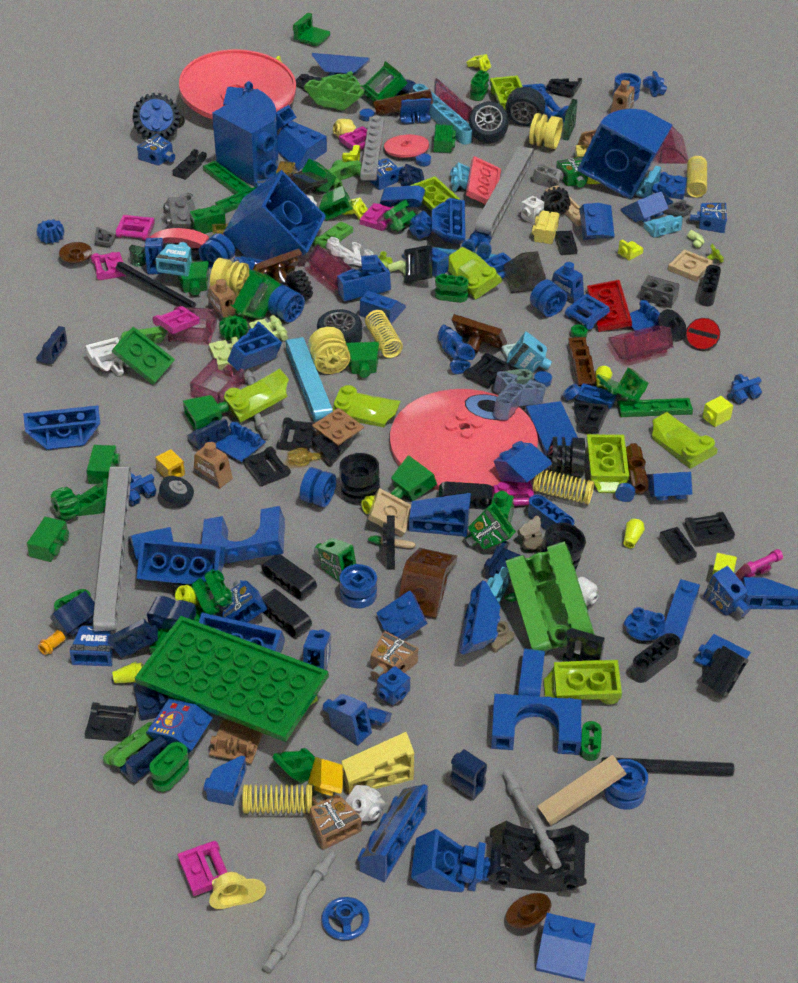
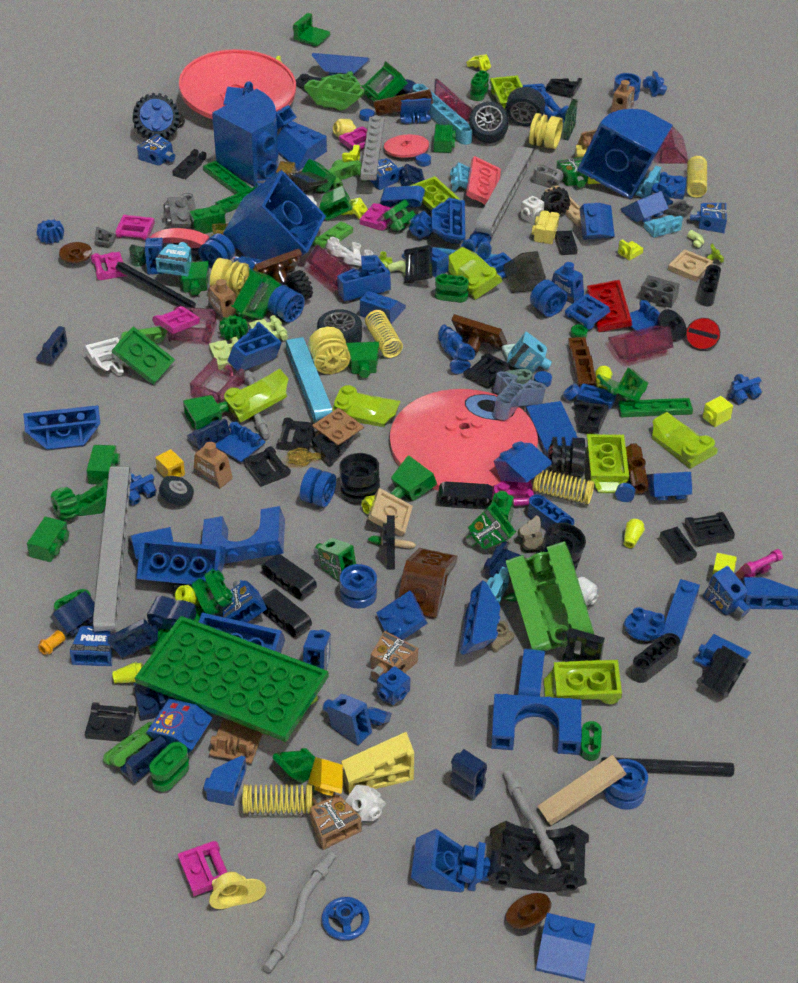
(394, 832): blue slope -> none
(441, 515): blue wedge -> none

